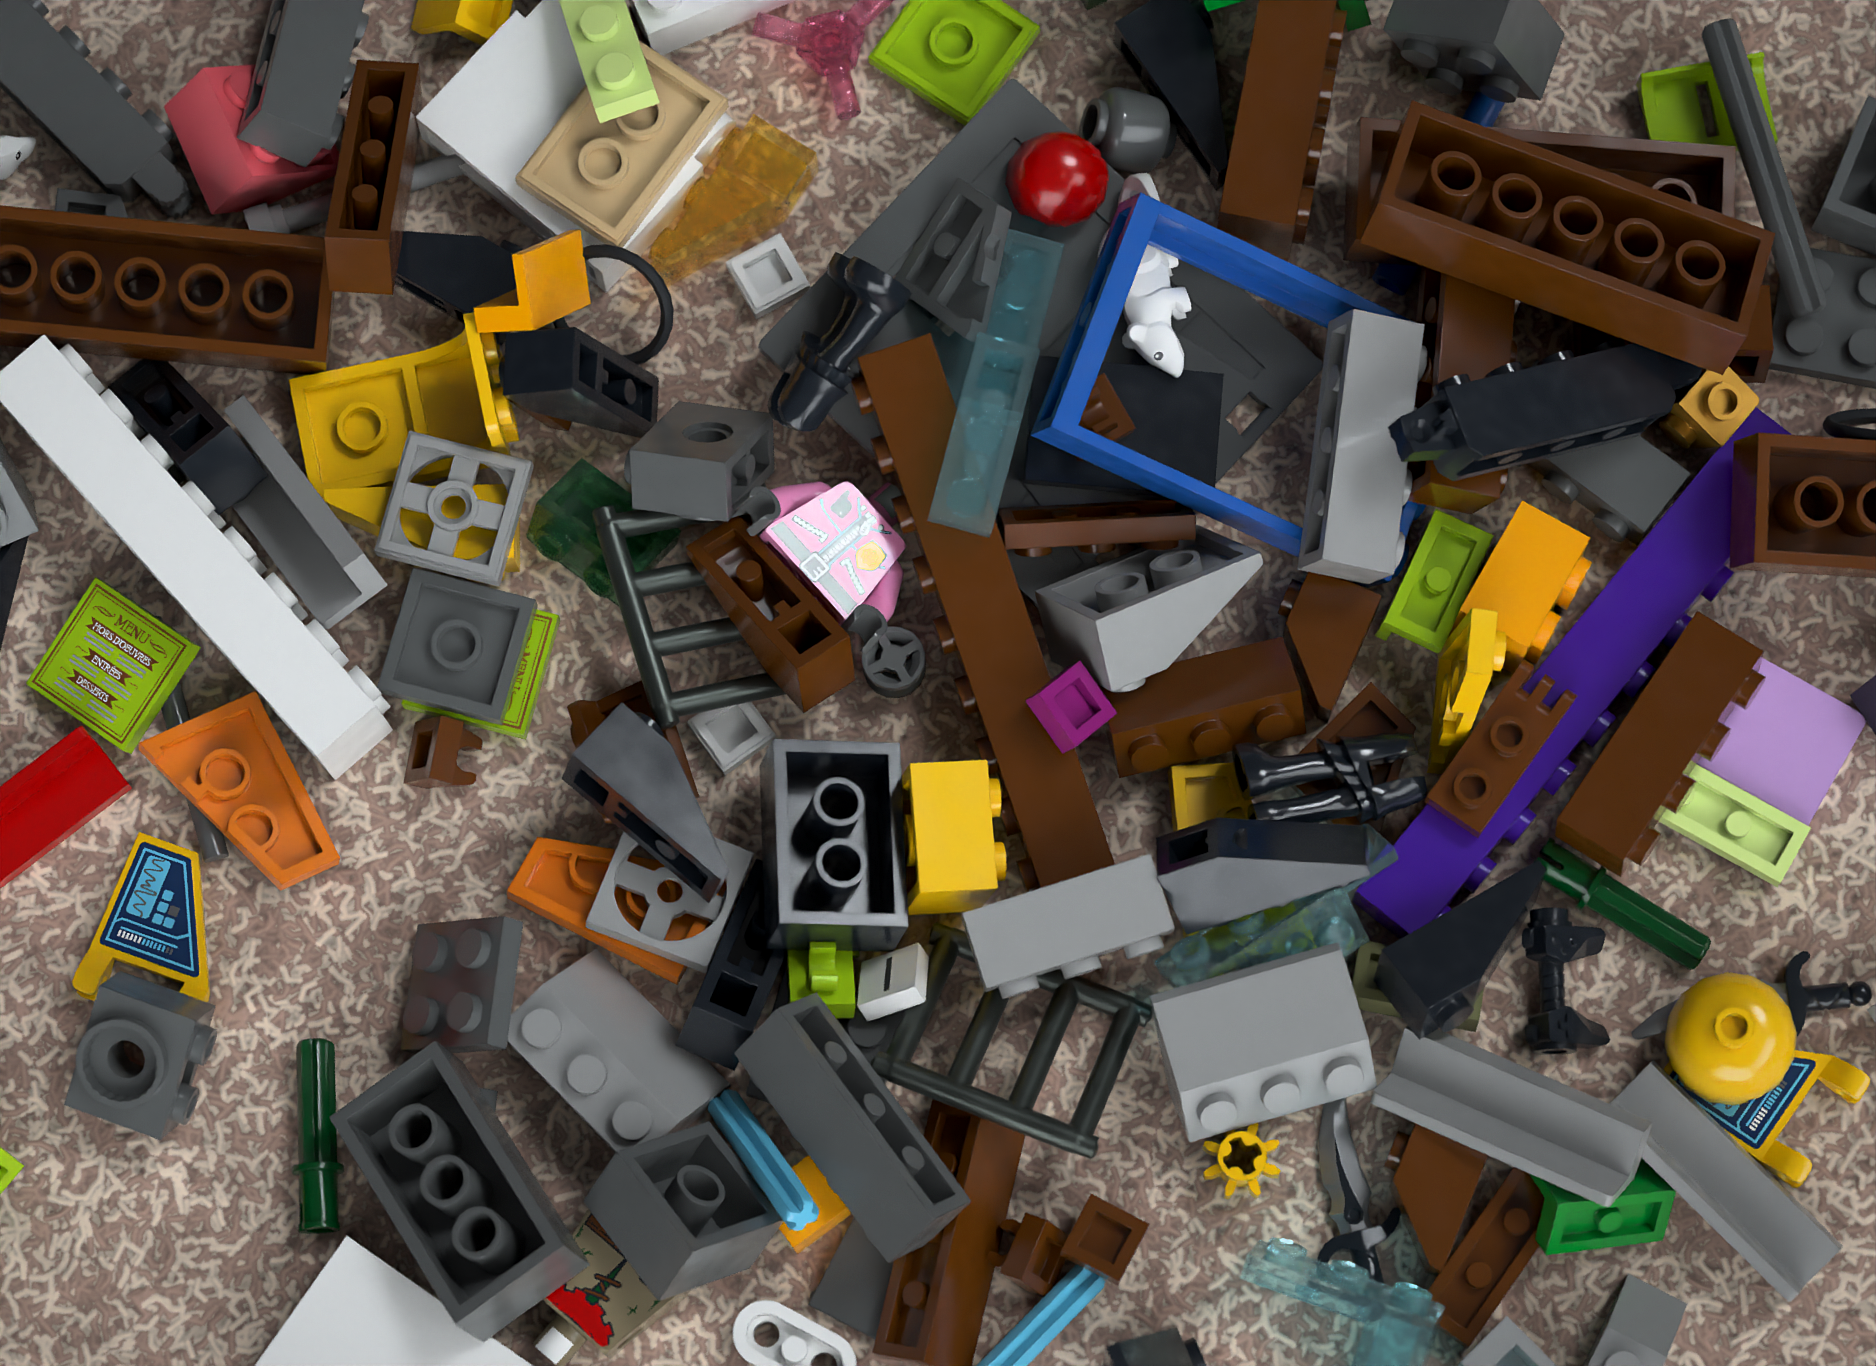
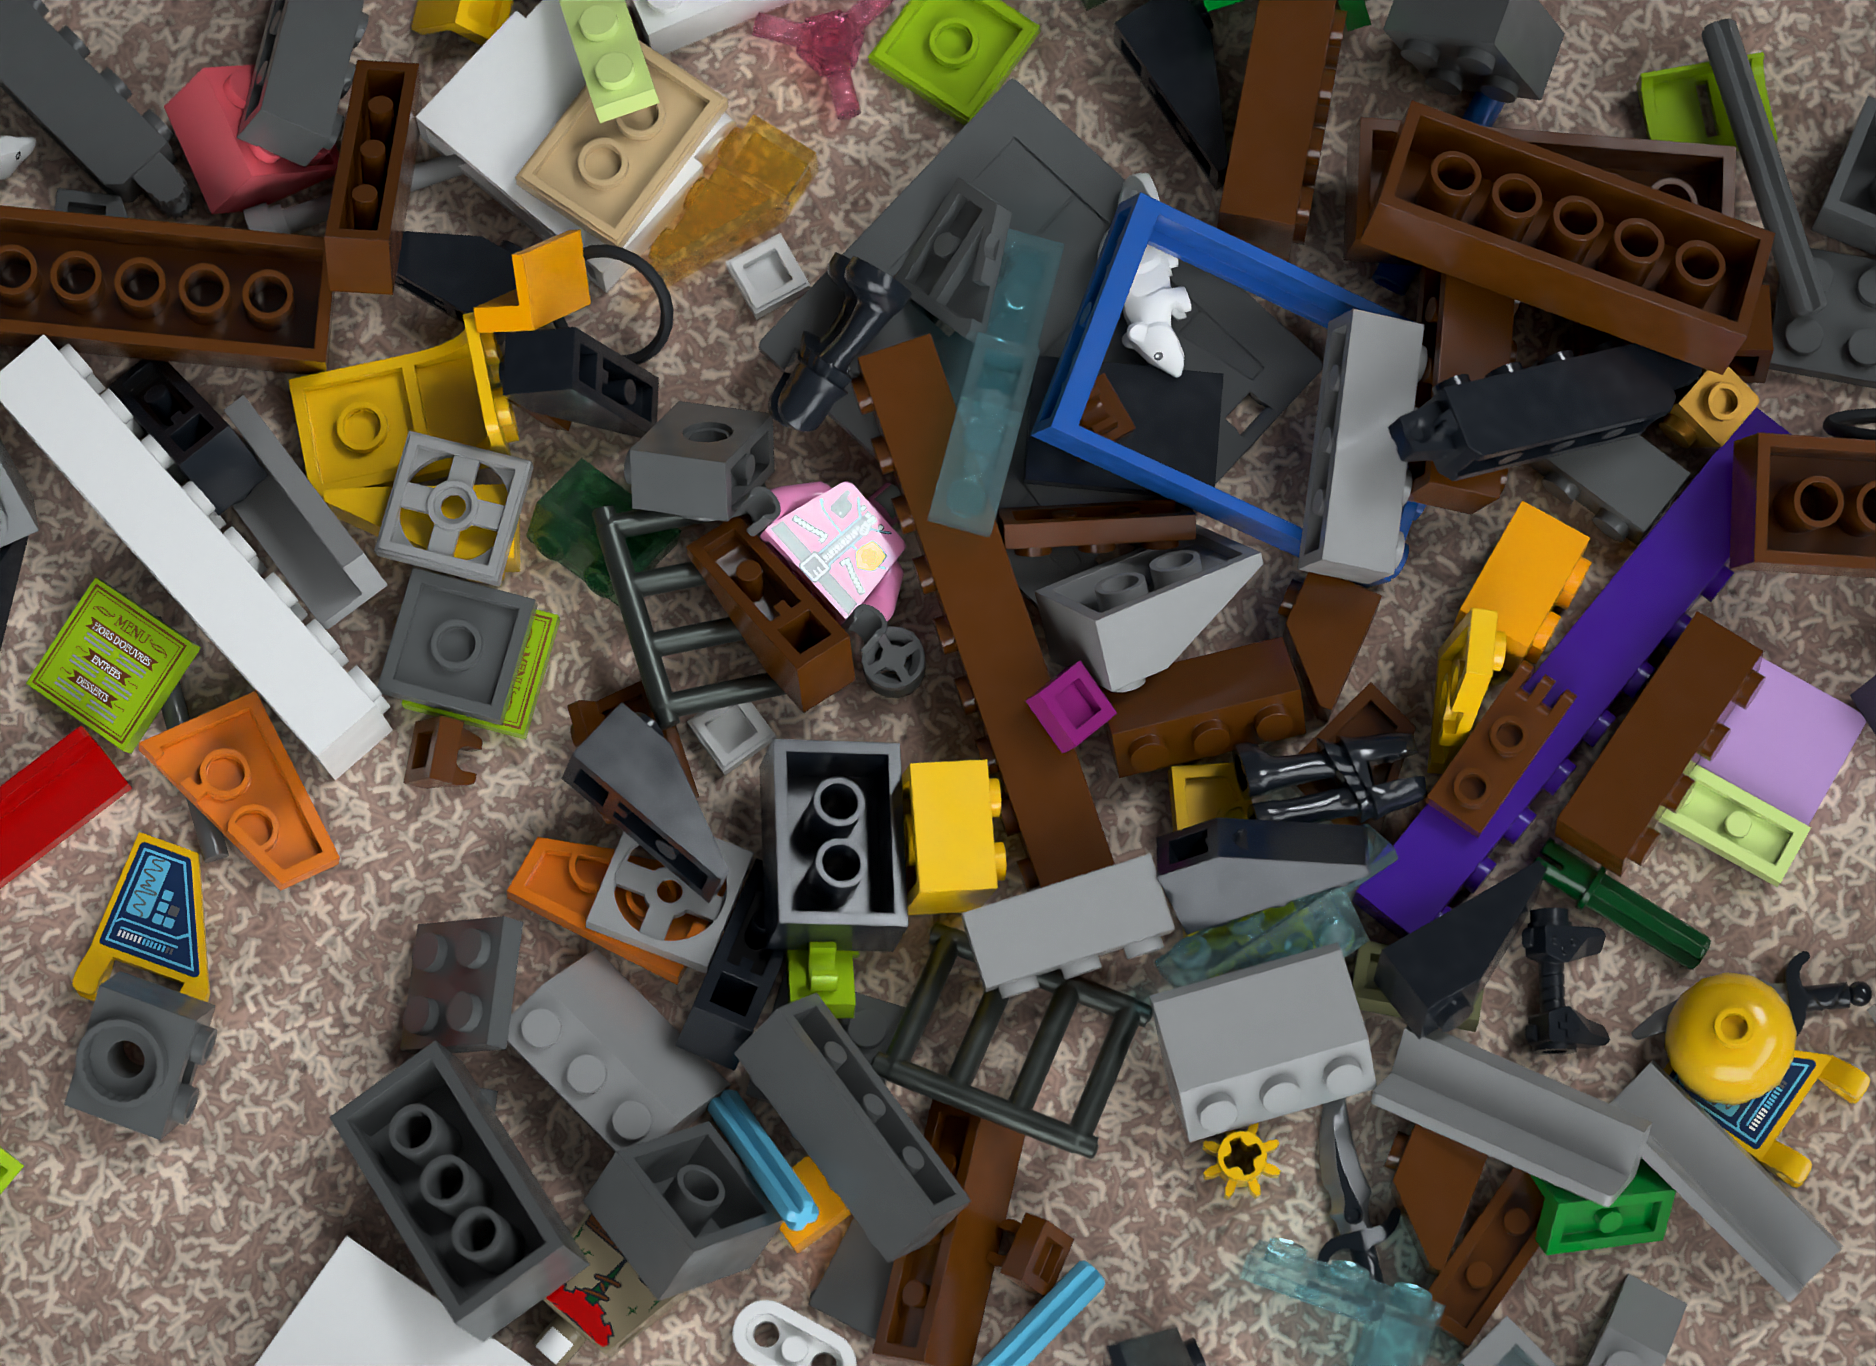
(317, 1138): dark green axle -> none
(893, 982): white tile -> none
(1057, 179): red hair -> none
(1104, 1239): reddish brown tile -> none
(1129, 129): dark grey head -> none
(1435, 581): lime panel -> none

